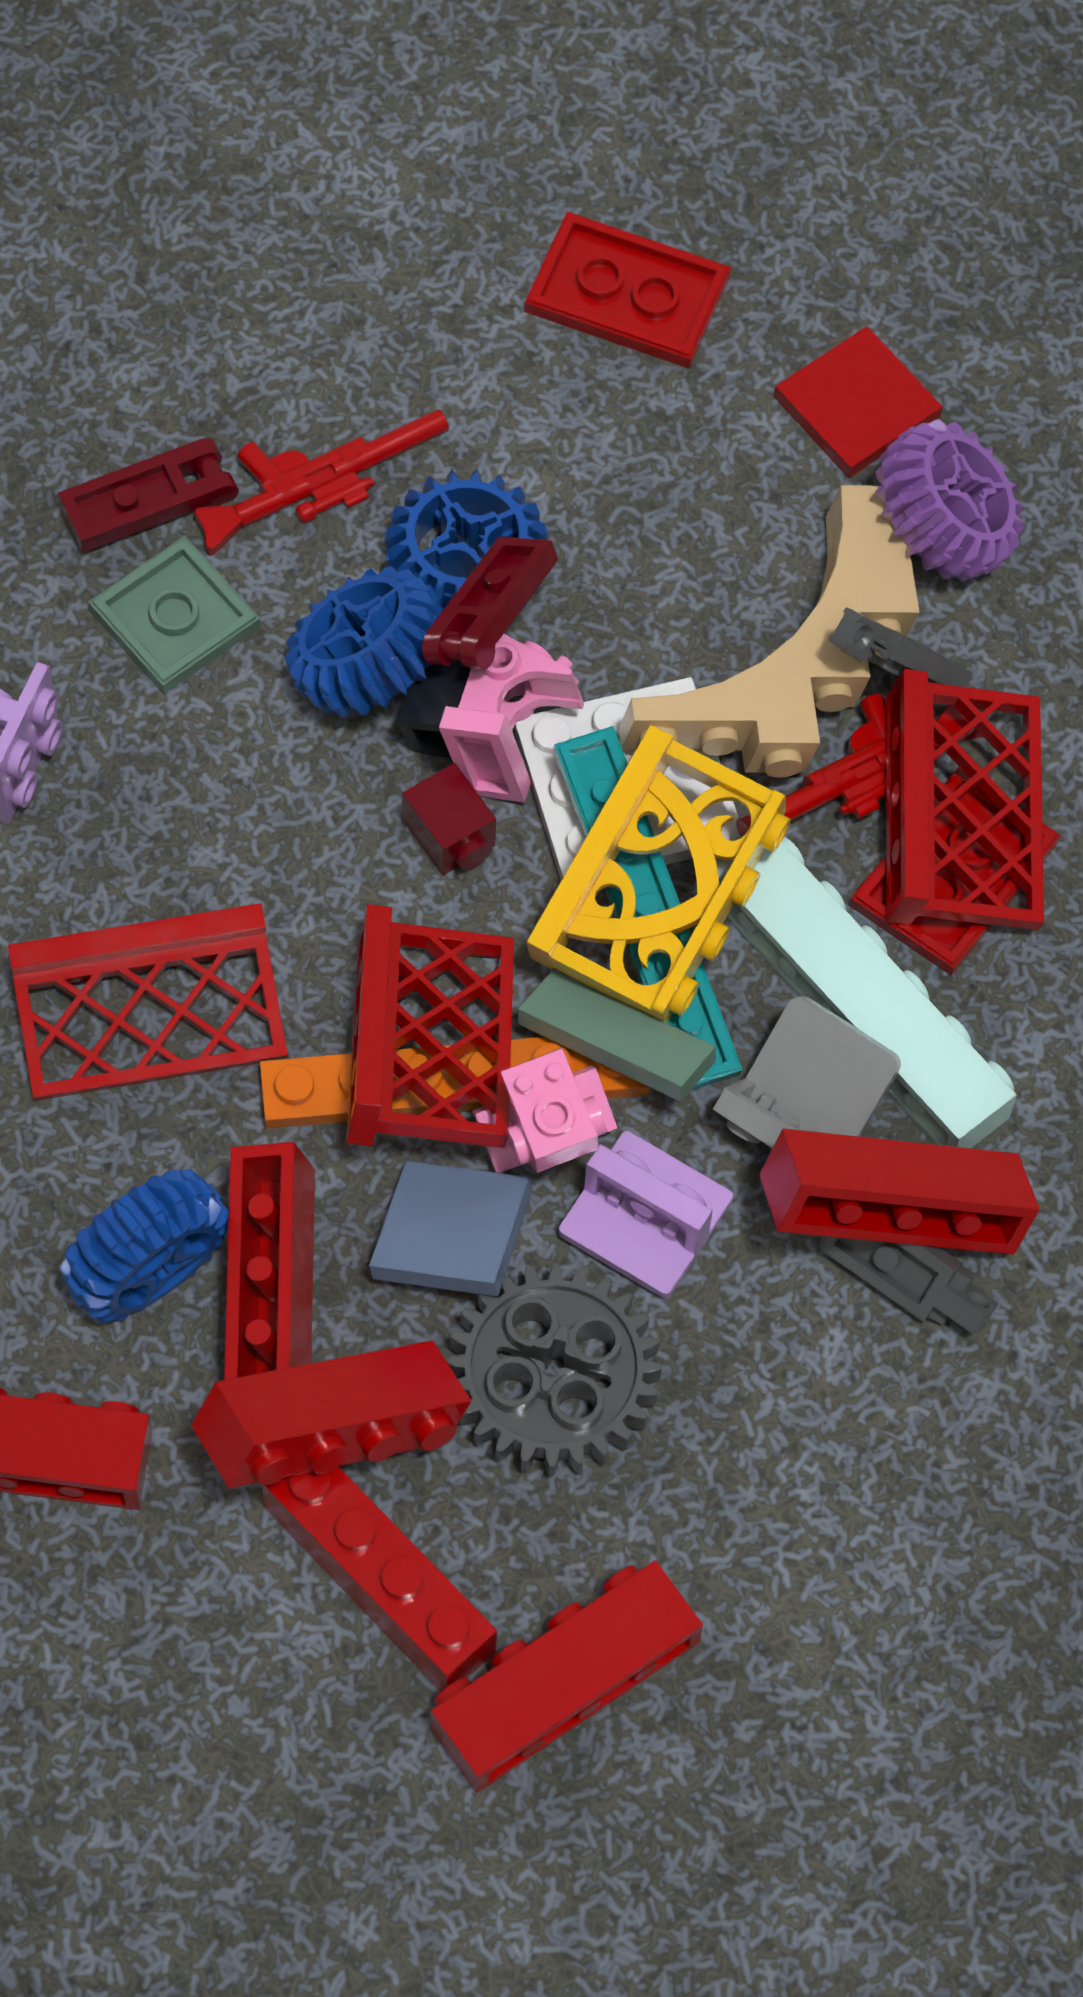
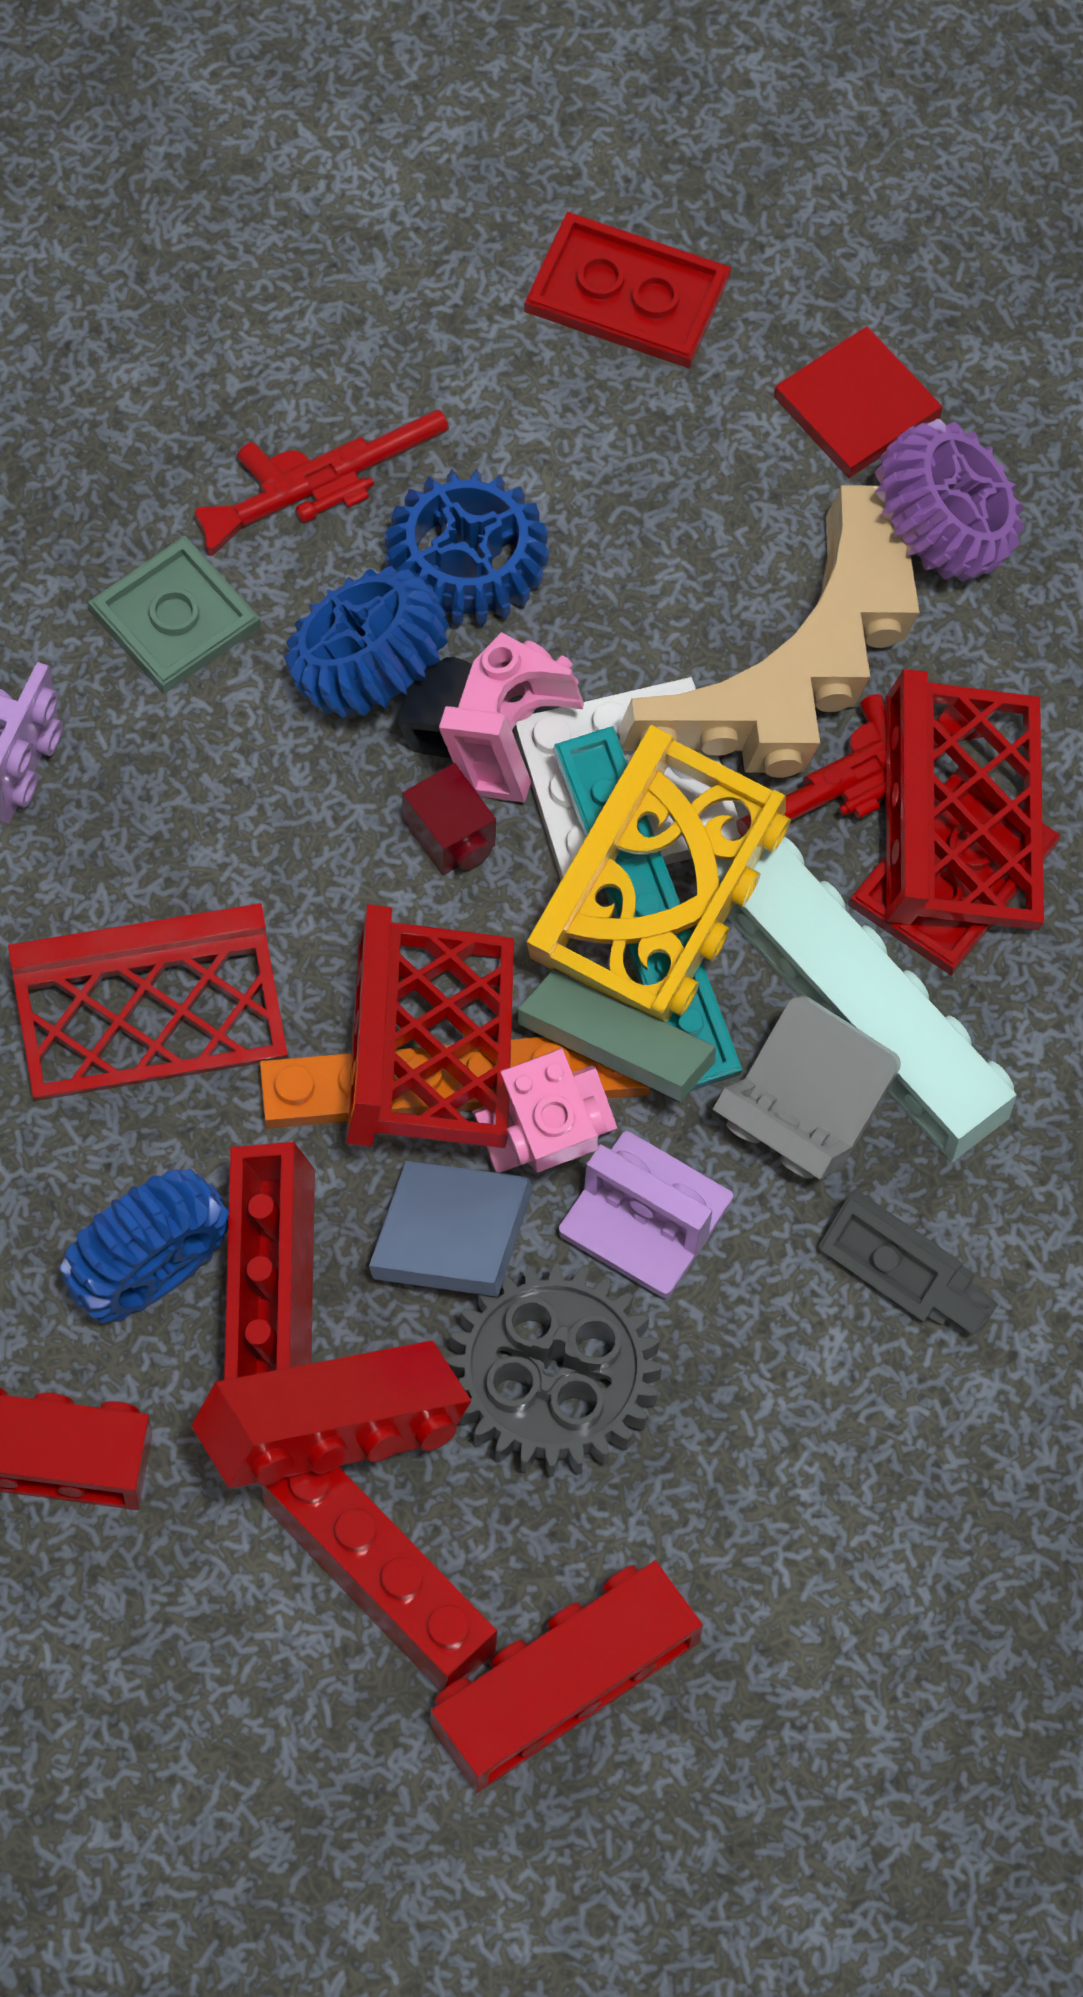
(146, 494): dark red plate -> none
(488, 602): dark red plate -> none
(892, 651): dark grey hinge -> none
(898, 1192): red brick -> none

